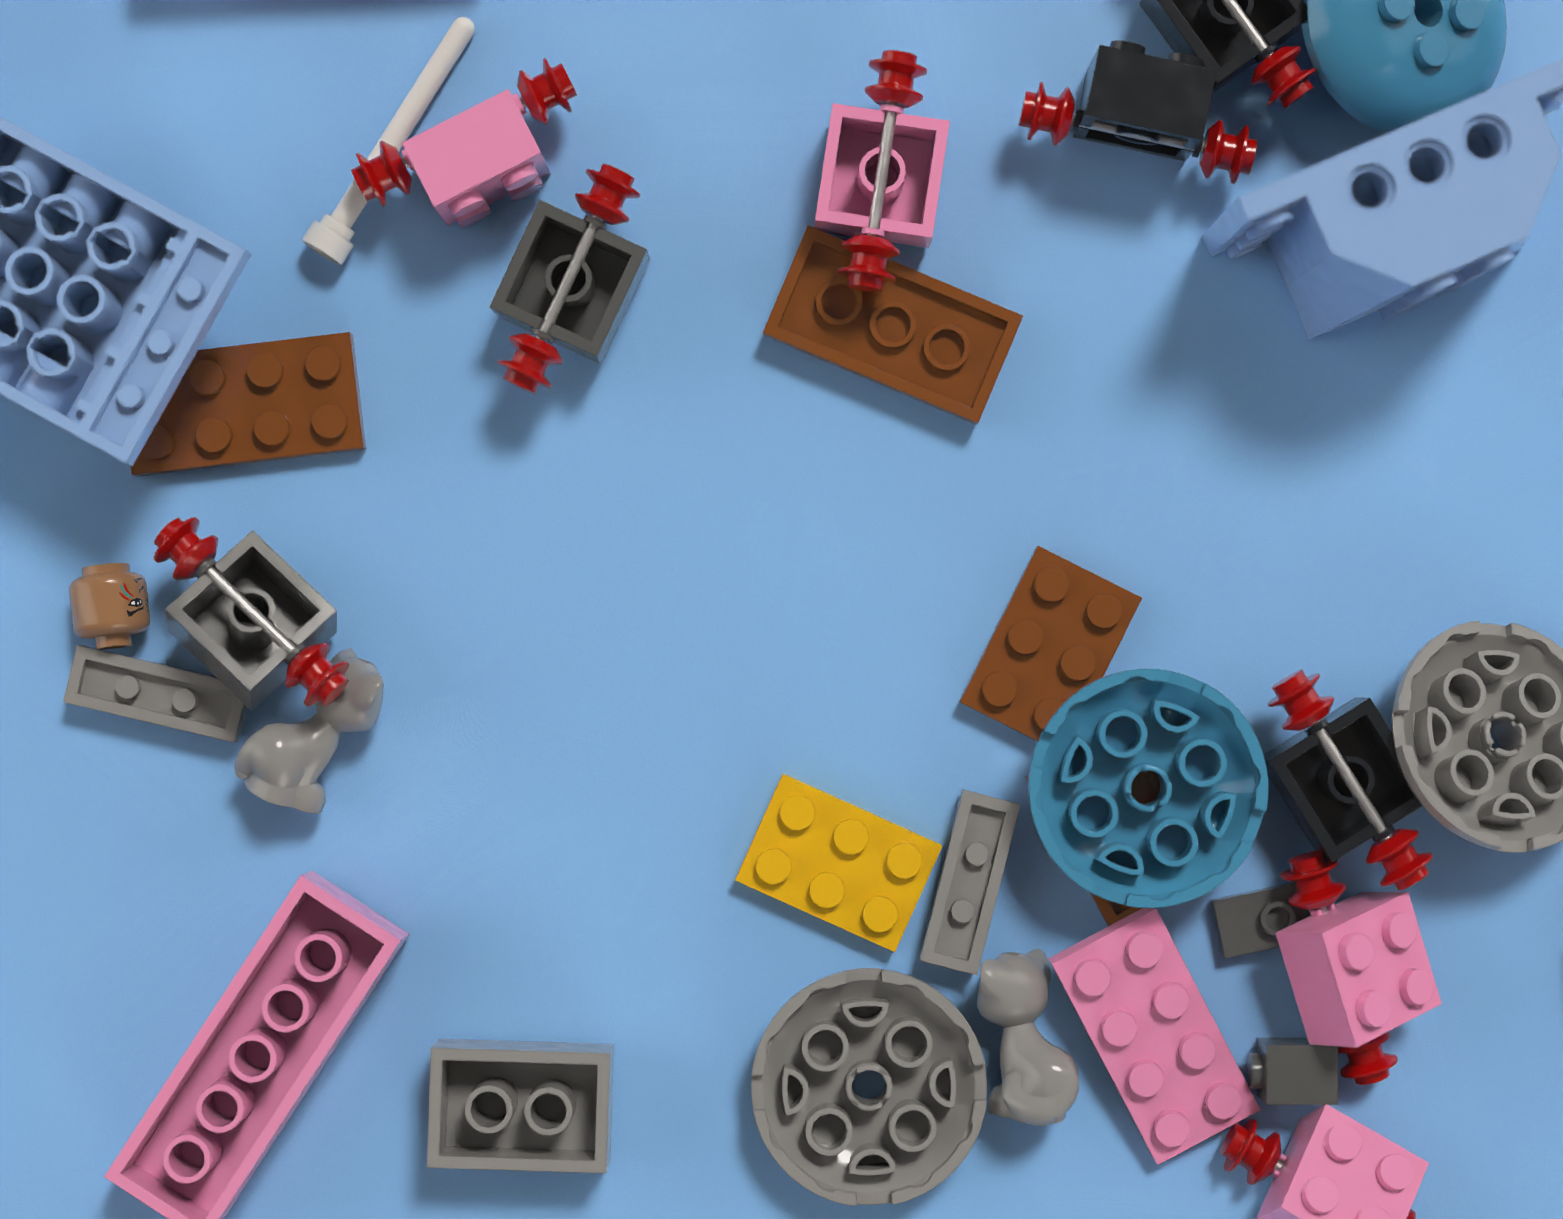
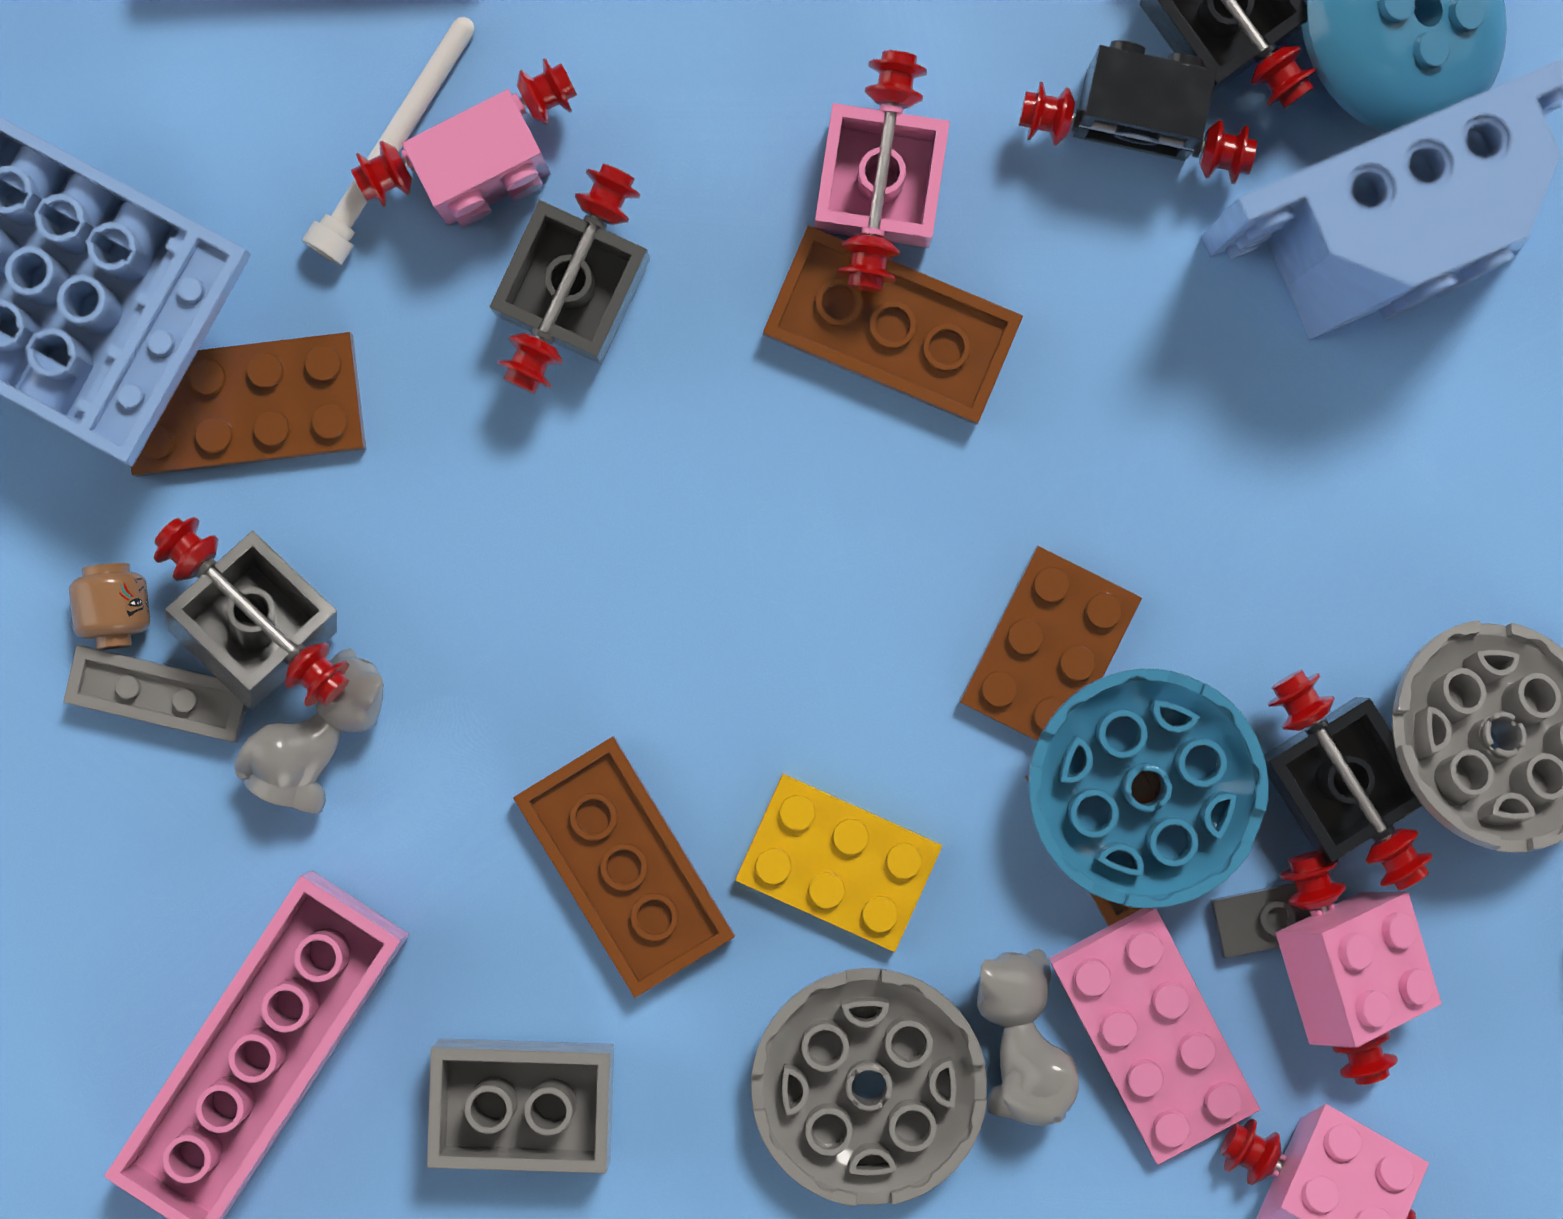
(624, 866): none -> dark orange plate
(969, 882): light grey plate -> none
(1293, 1072): dark grey brick -> none

